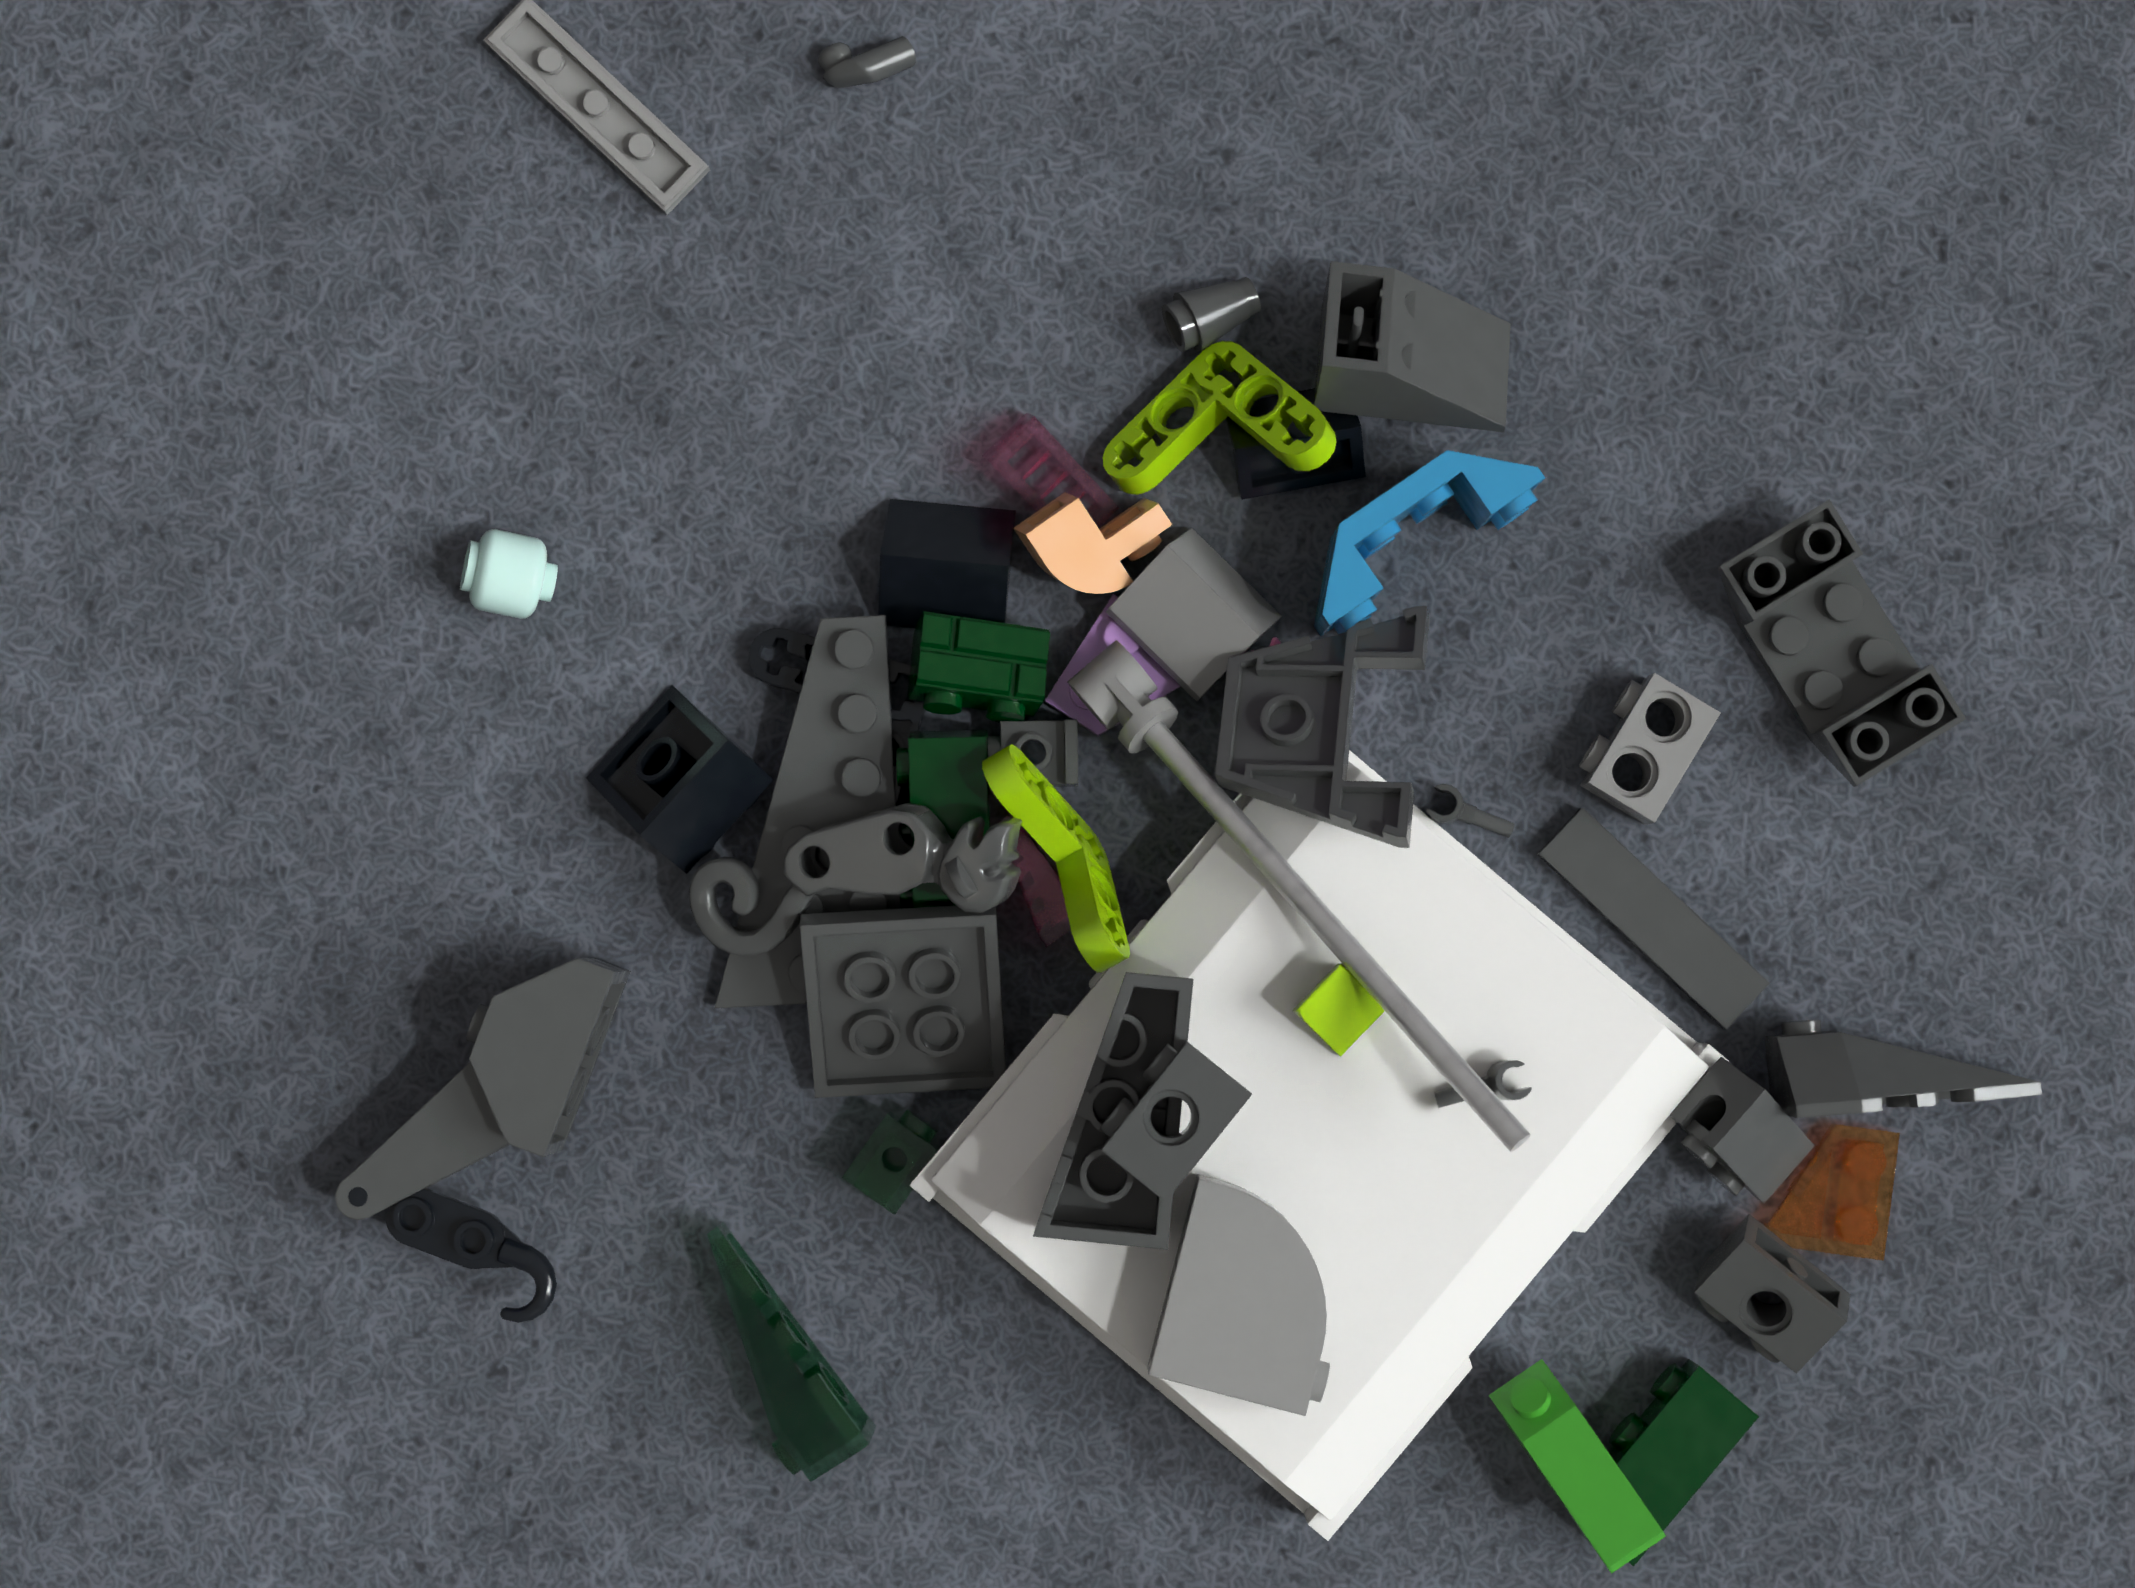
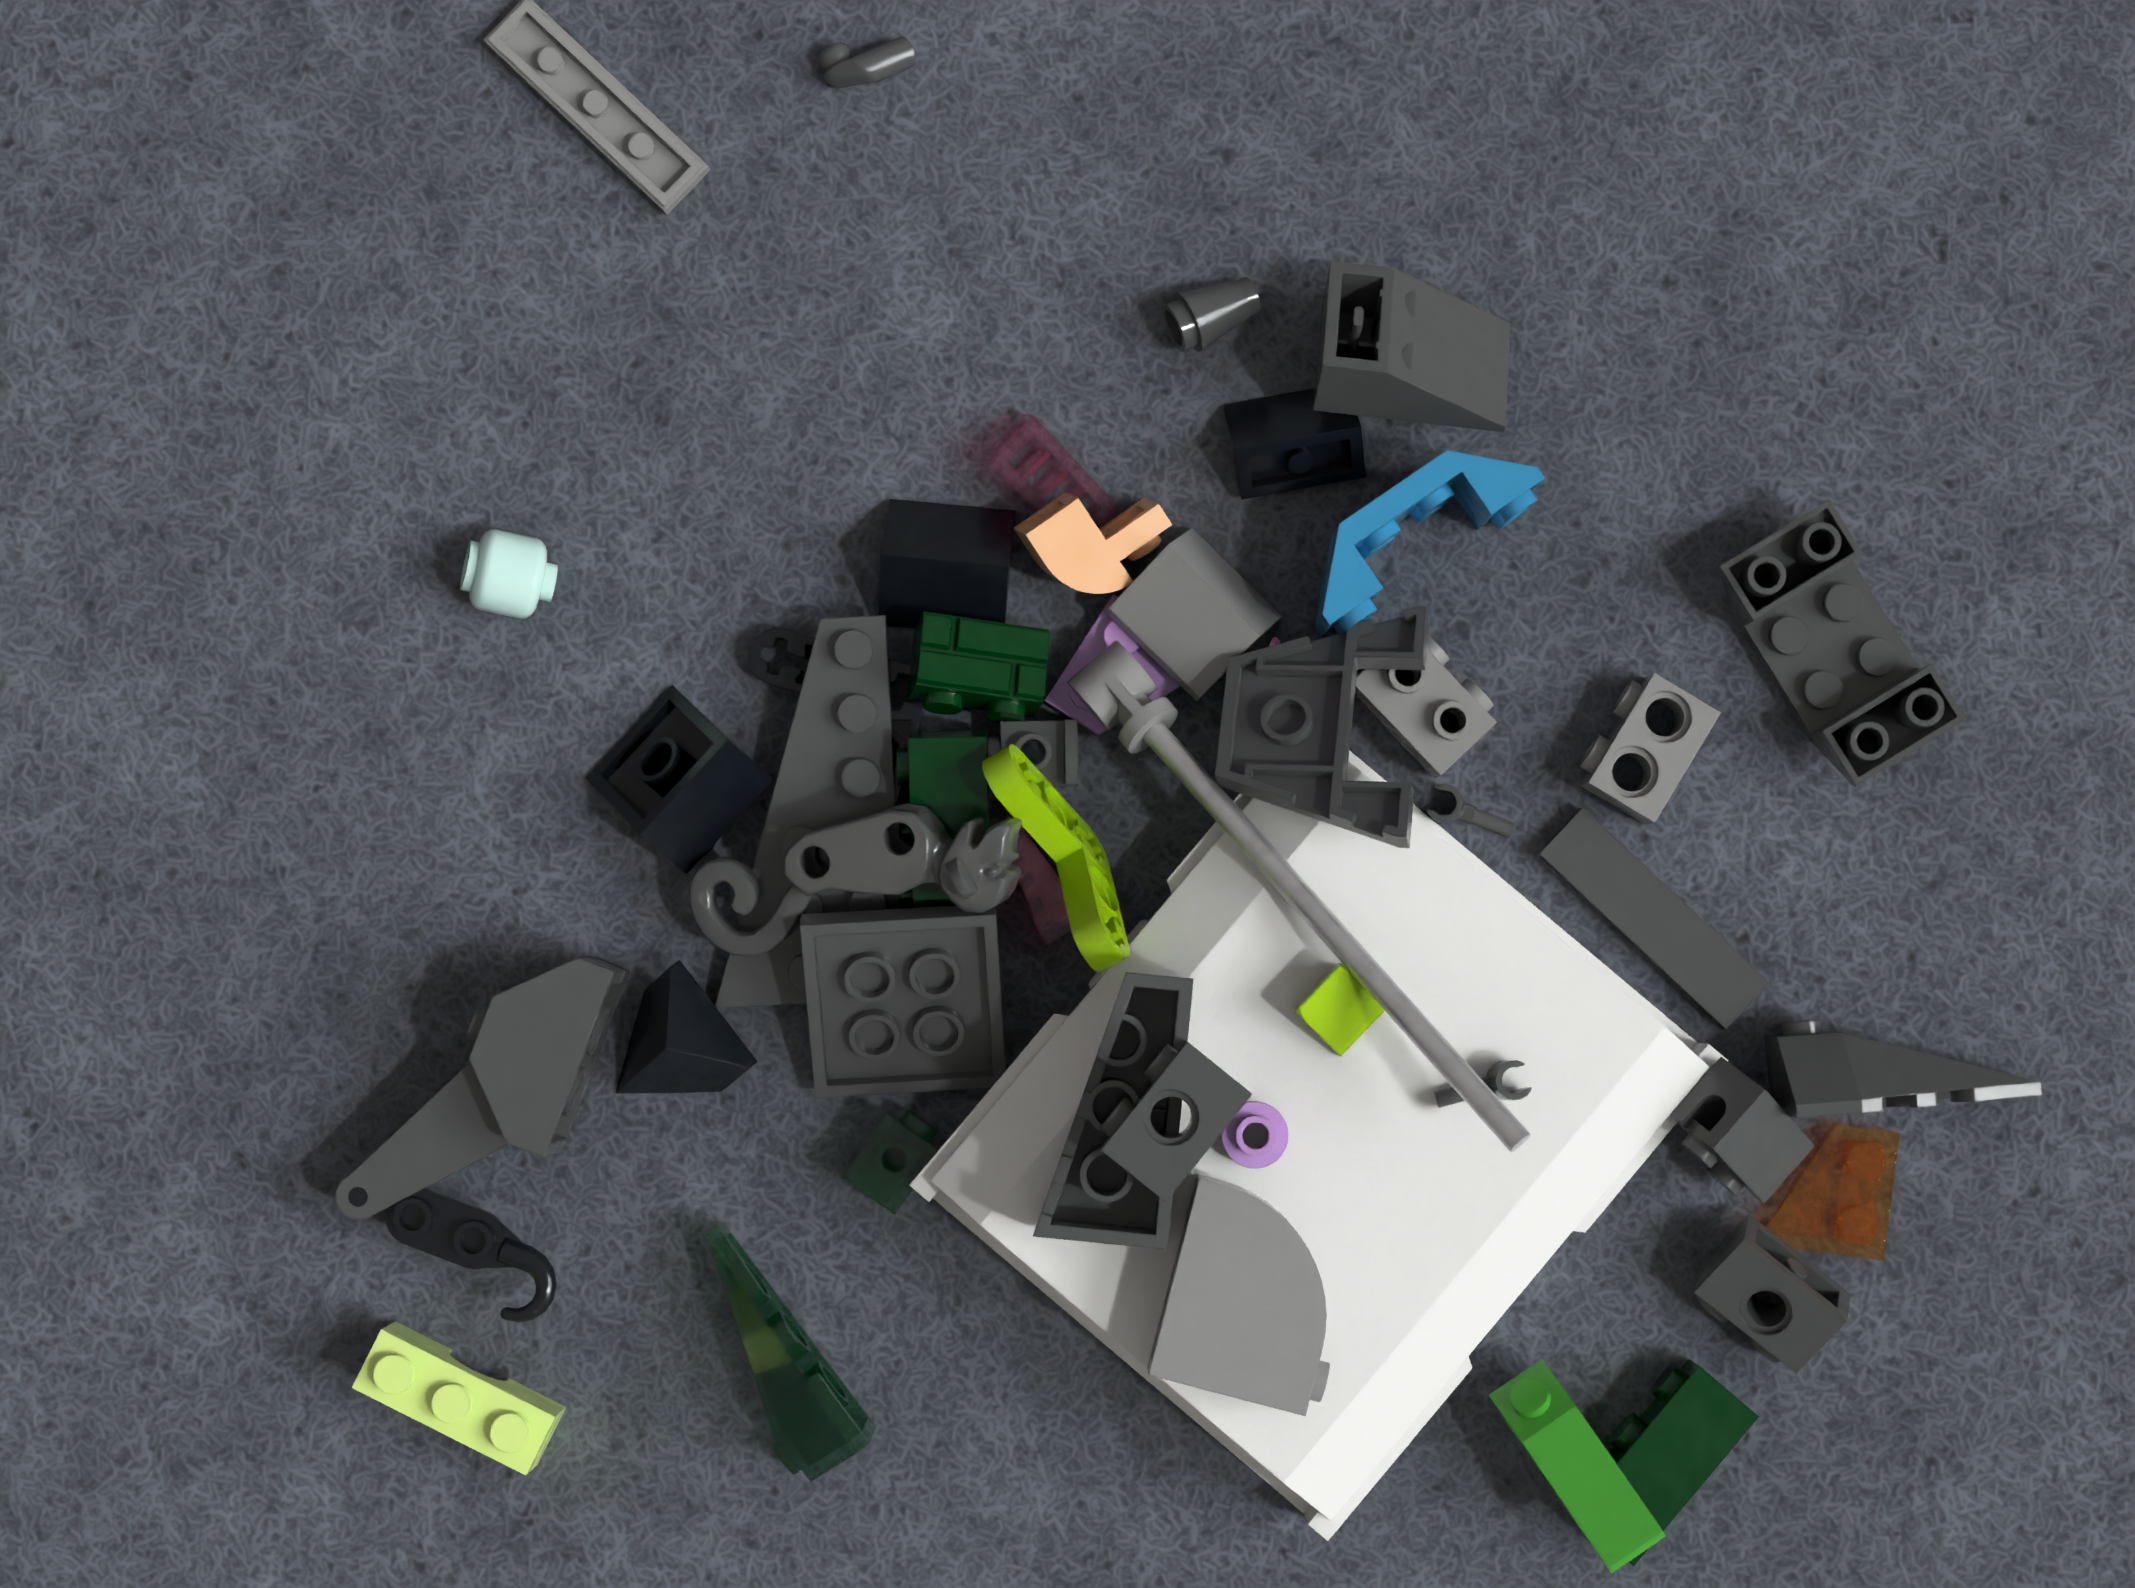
(440, 1392): none -> yellowish green arch
(681, 1041): none -> black slope
(1213, 401): lime beam -> none
(1274, 1146): none -> lavender plate
(1415, 710): none -> light grey brick

